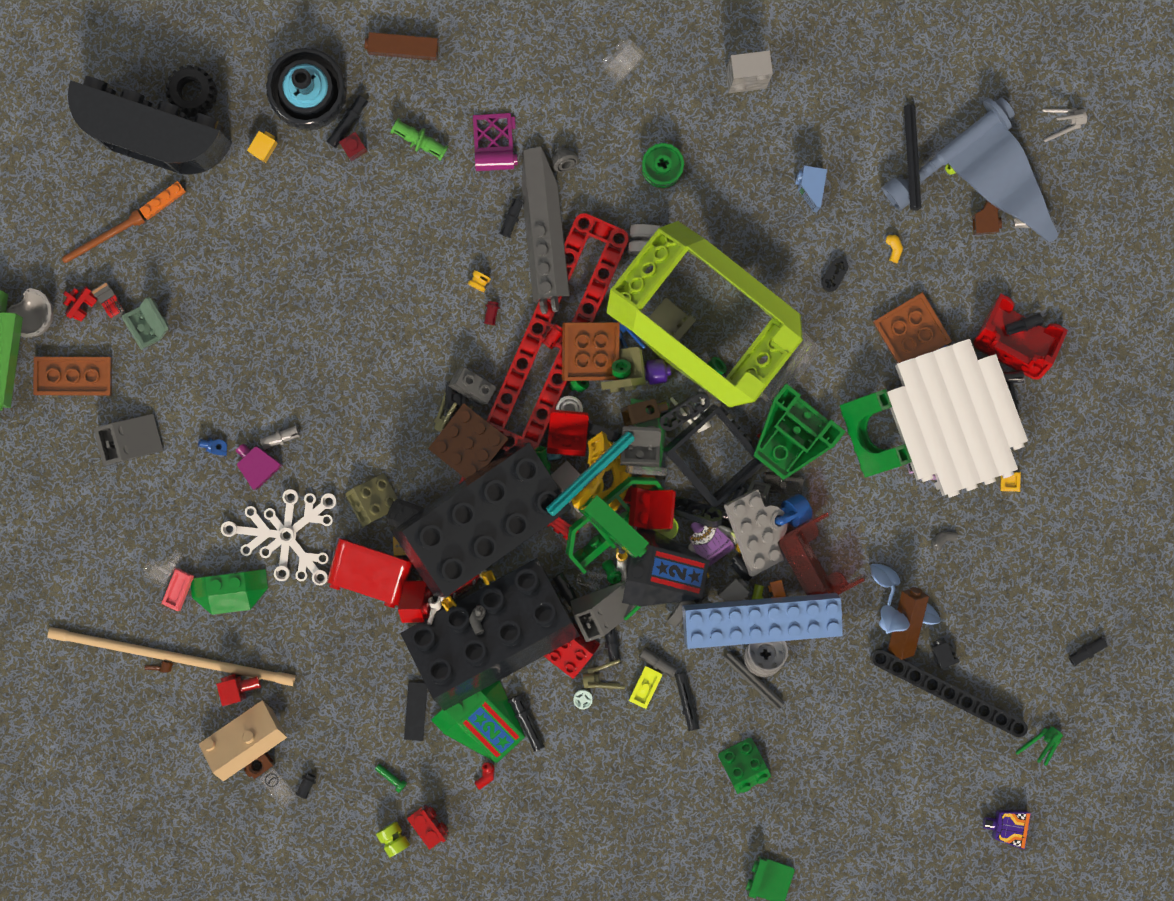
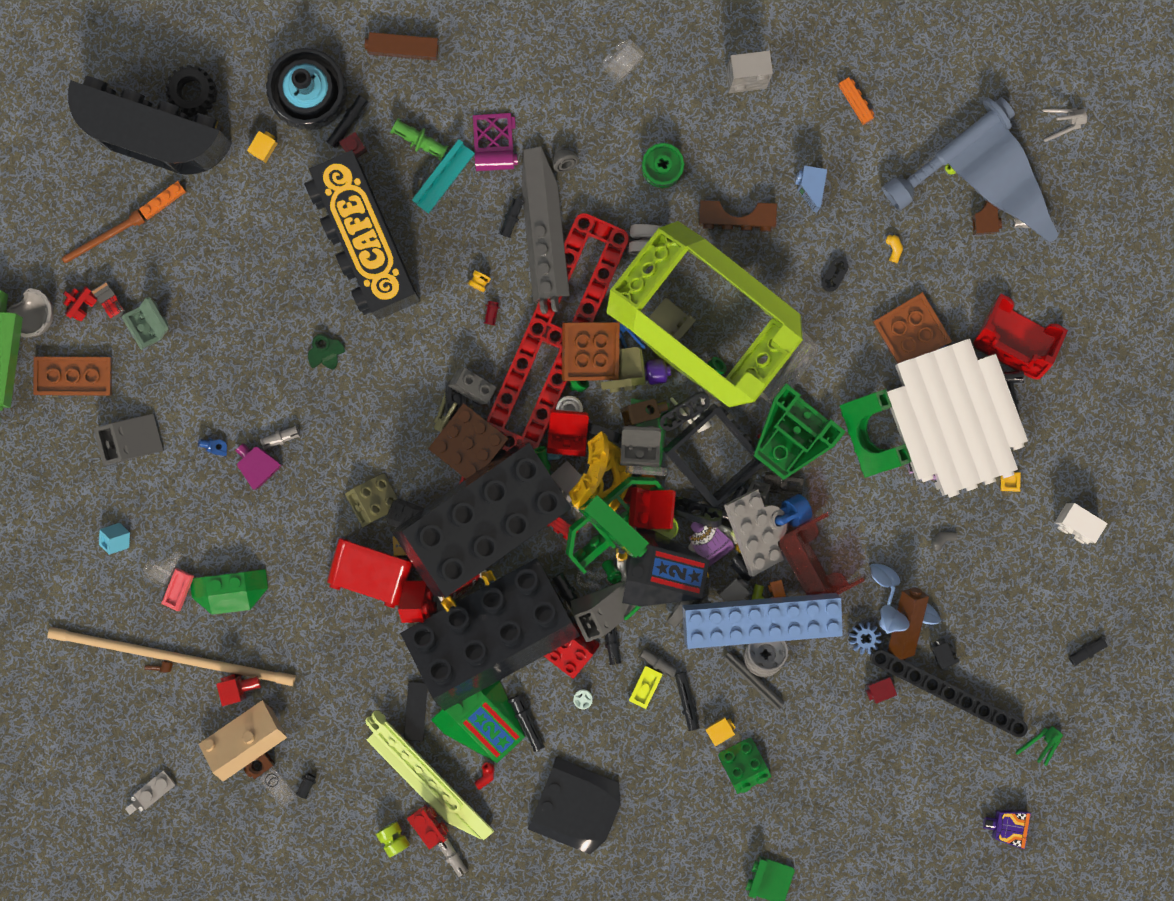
(114, 538): none -> medium azure panel
(151, 792): none -> light grey hinge
(264, 532): white plant -> none
(326, 355): none -> dark green plate
(364, 235): none -> black brick
(391, 778): green piece -> none
(424, 777): none -> yellowish green hinge
(434, 607): white hand -> none
(443, 177): none -> teal fence
(452, 857): none -> light grey pin
(476, 618): dark grey arm -> none
(552, 336): red pin -> none
(576, 807): none -> black wedge
(586, 477): teal axle -> none
(592, 680): olive plant -> none
(621, 368): green tile -> none
(720, 730): none -> yellow brick
(762, 217): none -> reddish brown arch
(856, 101): none -> orange piece
(872, 639): none -> medium blue gear
(881, 690): none -> dark red brick
(912, 157): black axle -> none
(1024, 324): black axle -> none
(1081, 523): none -> white brick

